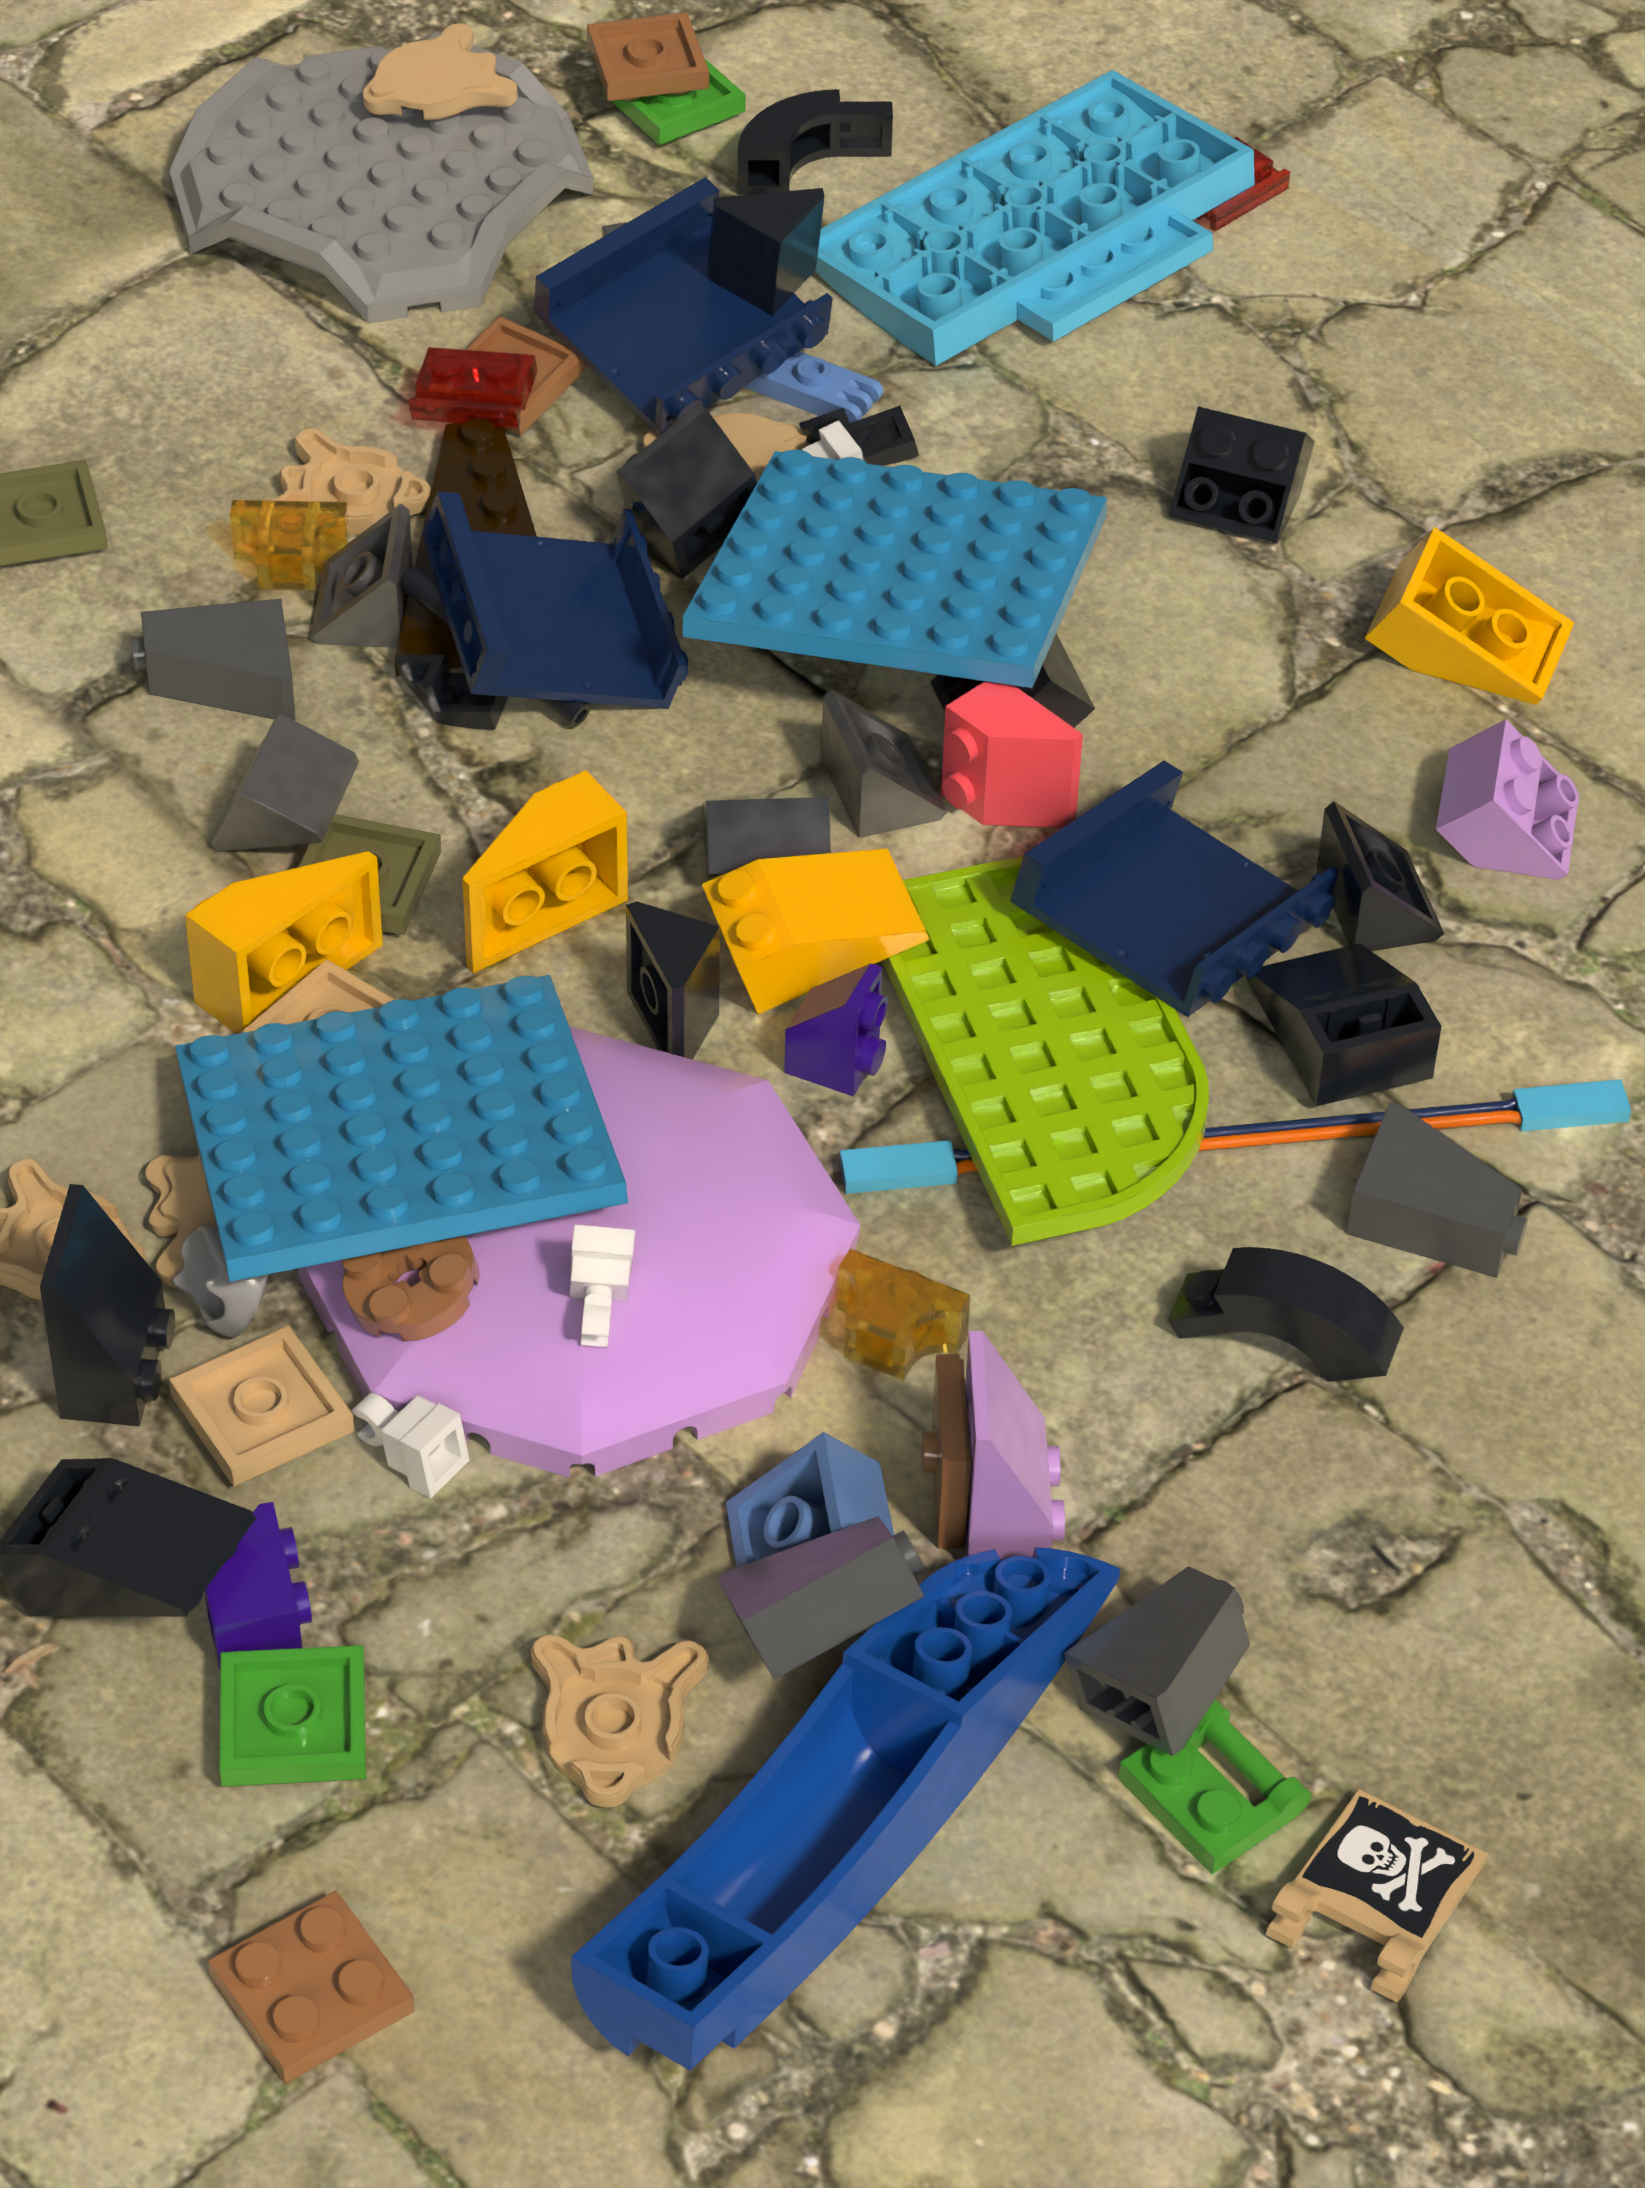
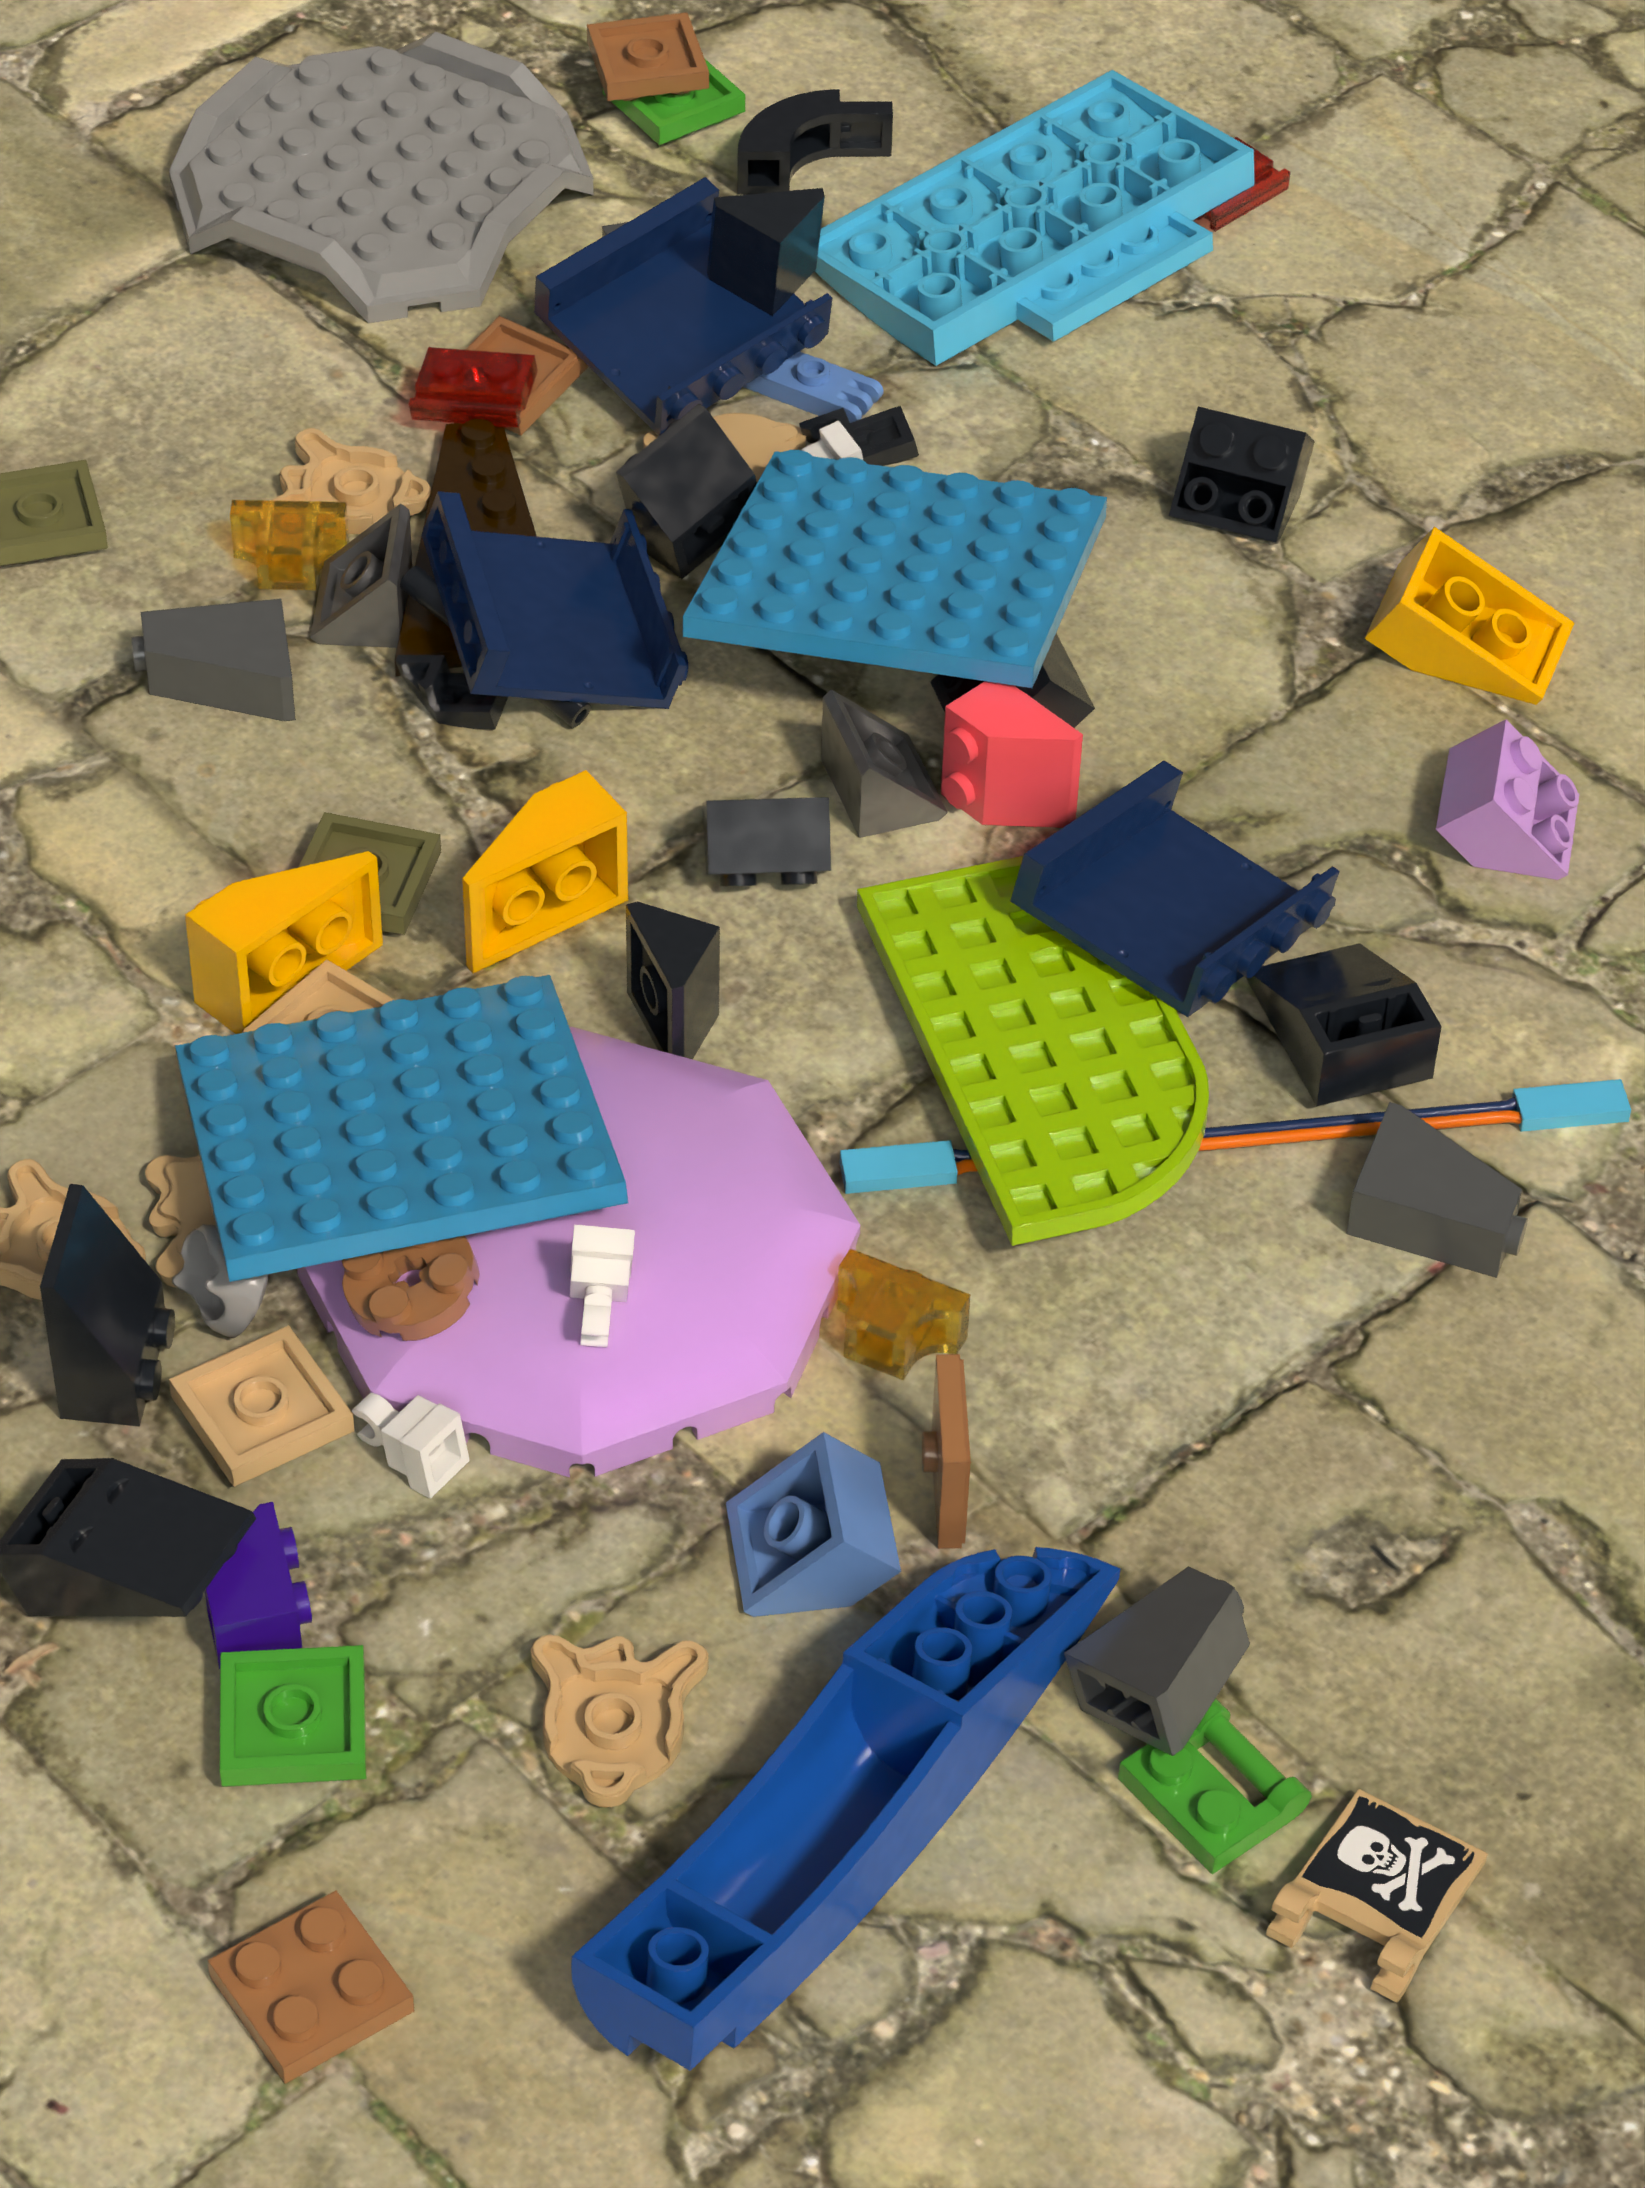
(287, 790): flat silver slope -> none
(438, 78): tan tile -> none
(812, 919): yellow slope -> none
(822, 1592): dark grey slope -> none
(838, 1031): dark purple slope -> none
(1009, 1461): lavender slope -> none
(1294, 1300): black arch -> none
(1377, 885): black slope -> none

